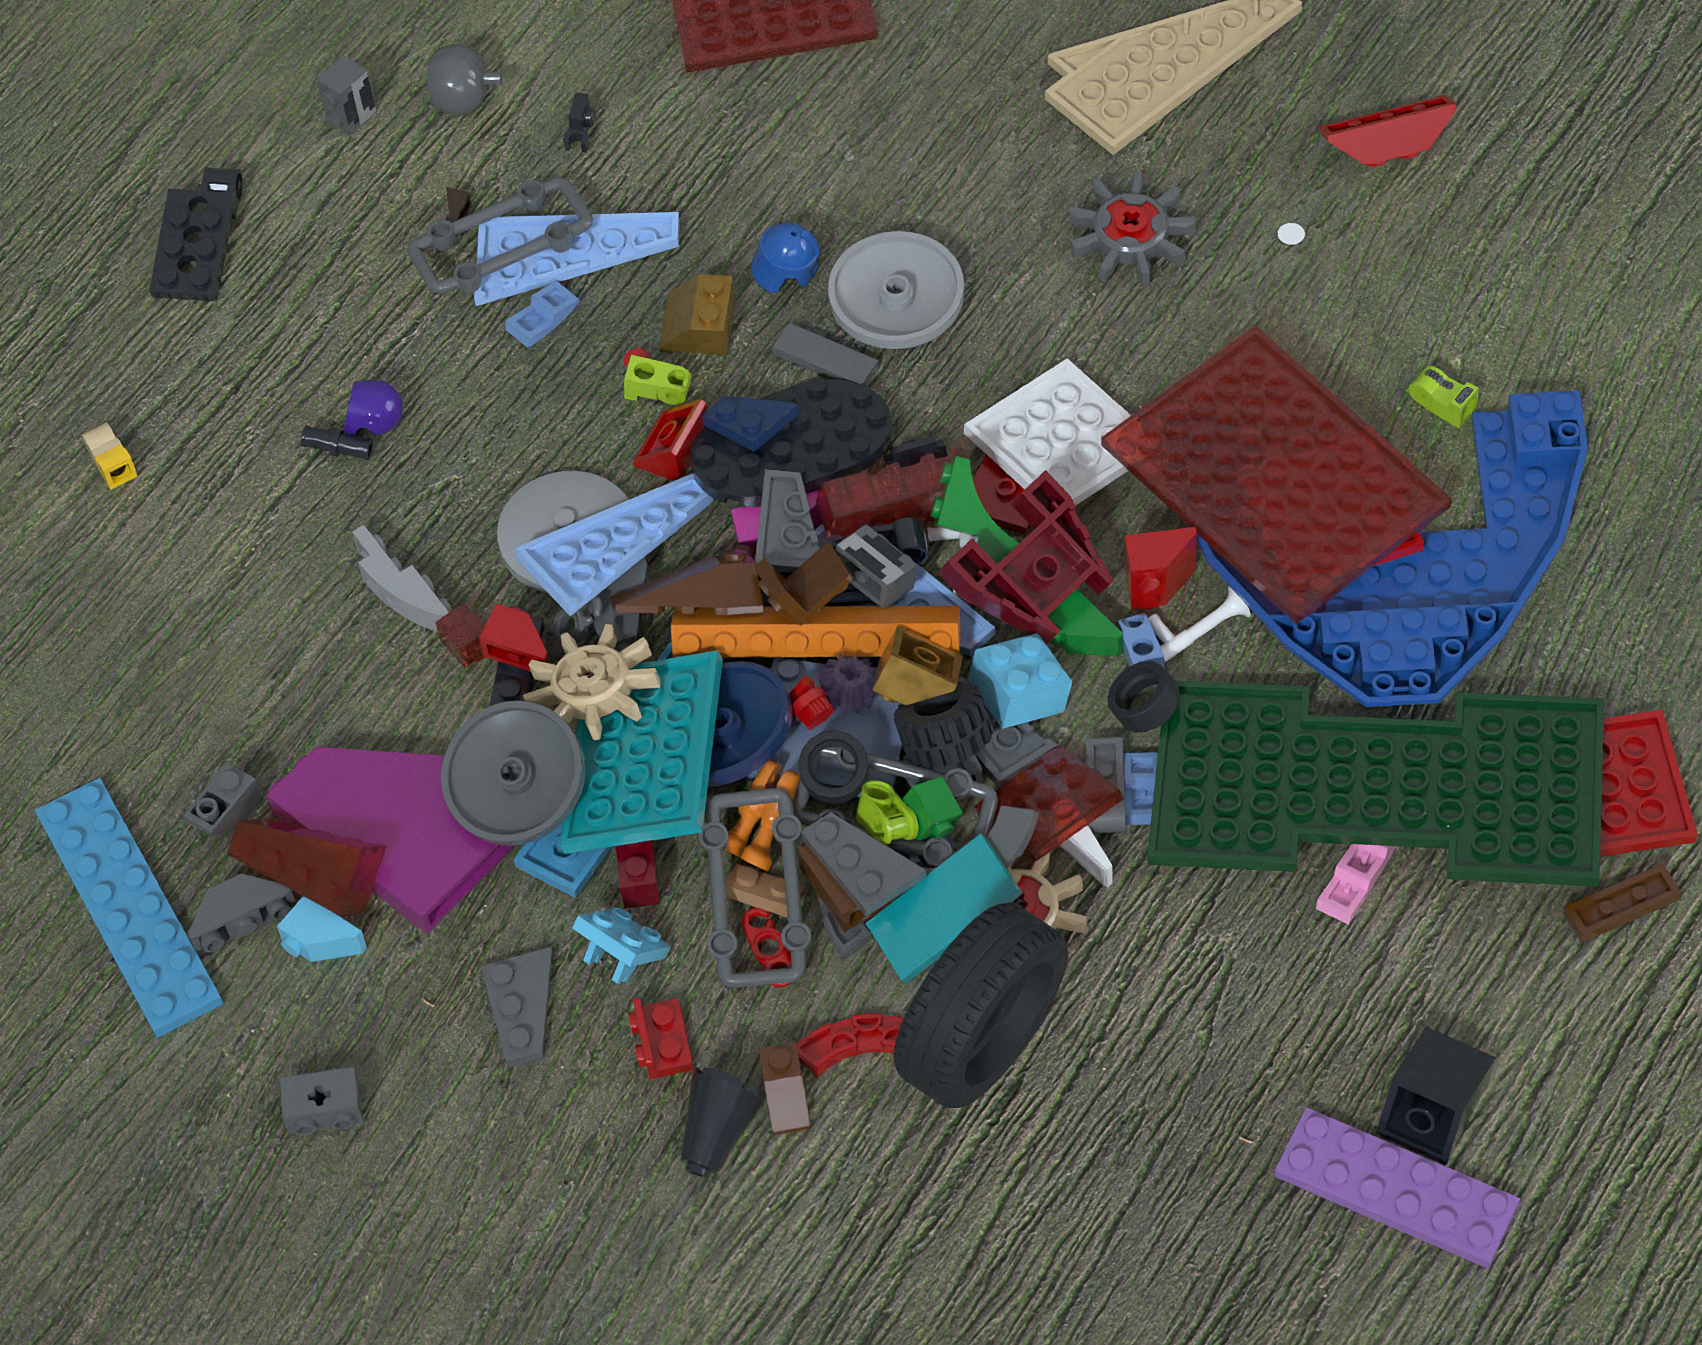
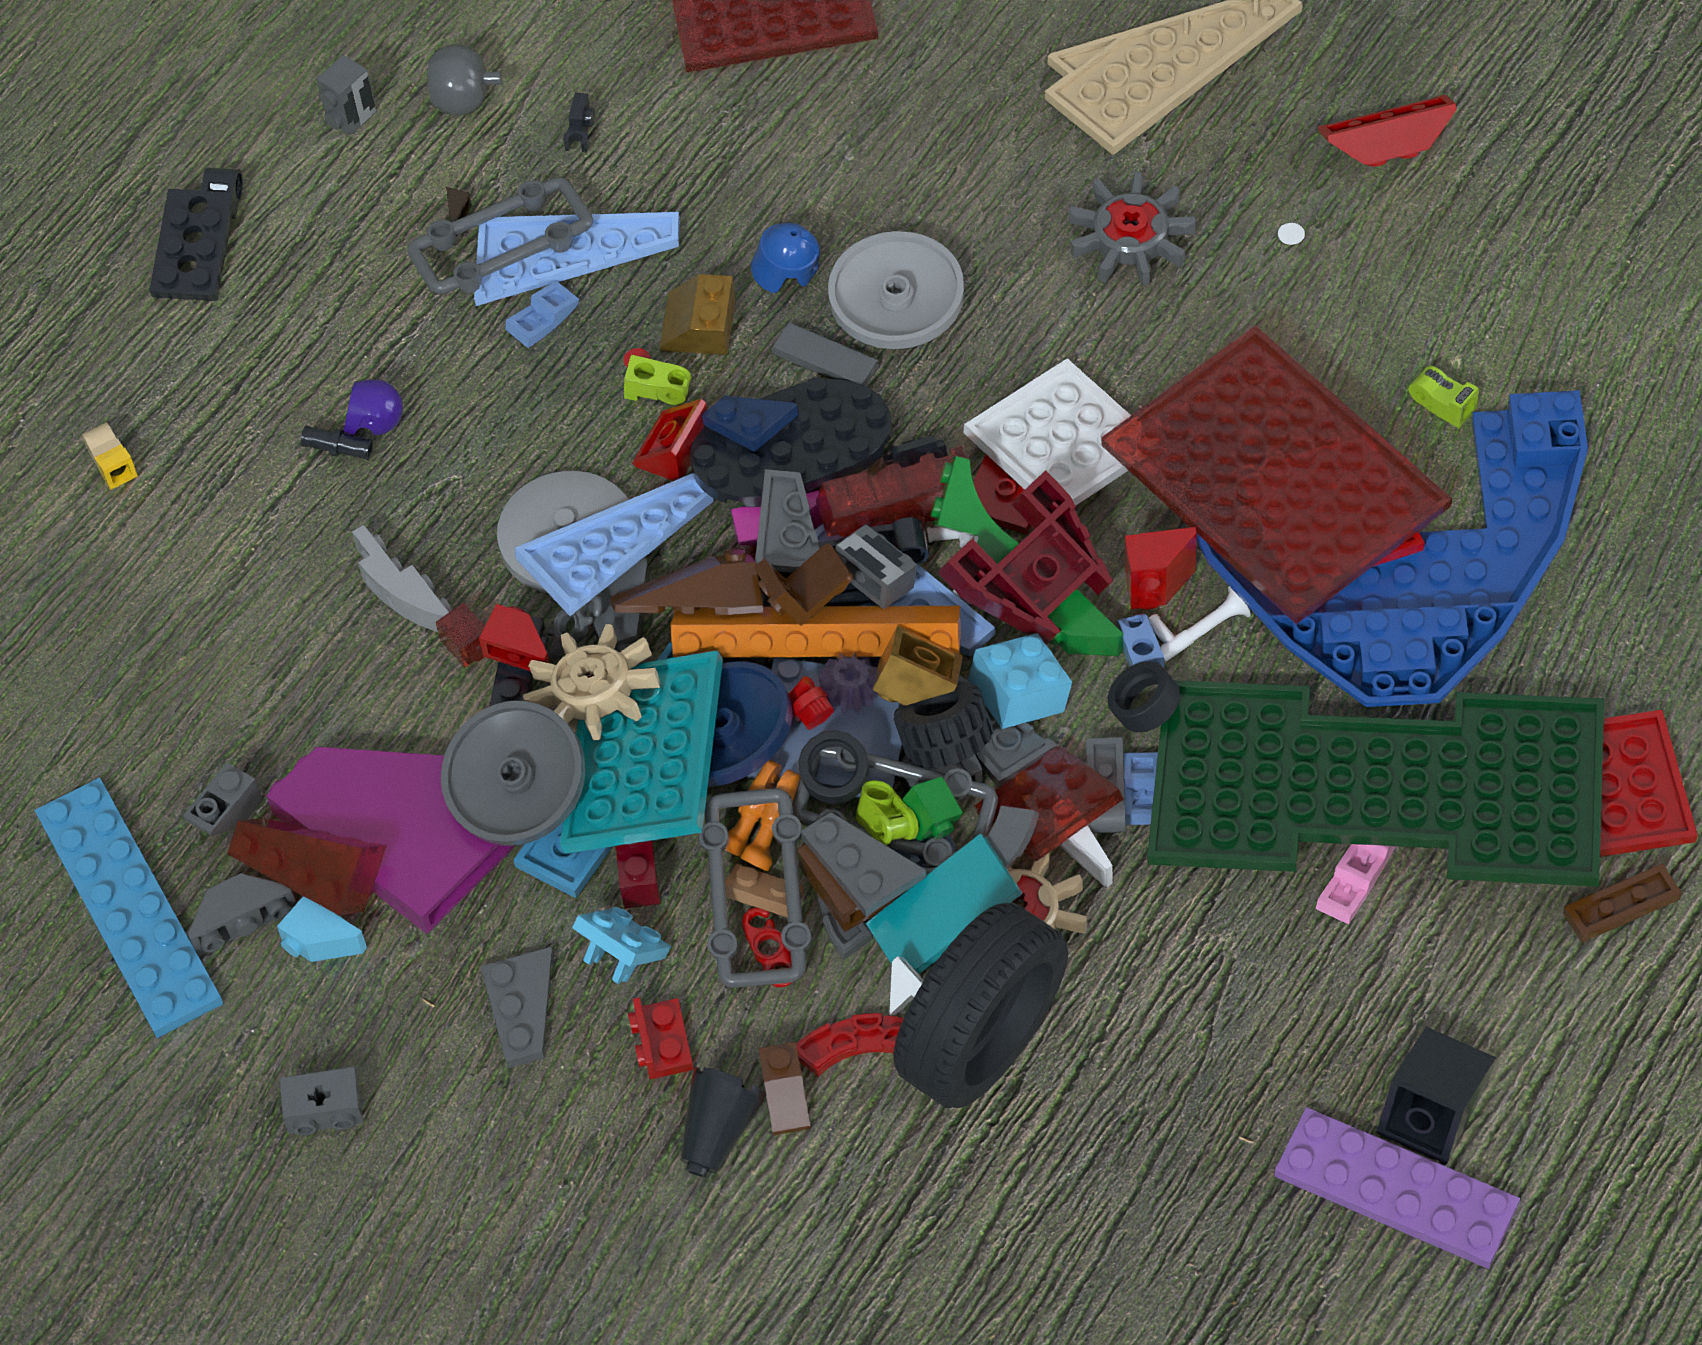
(904, 984): none -> white slope

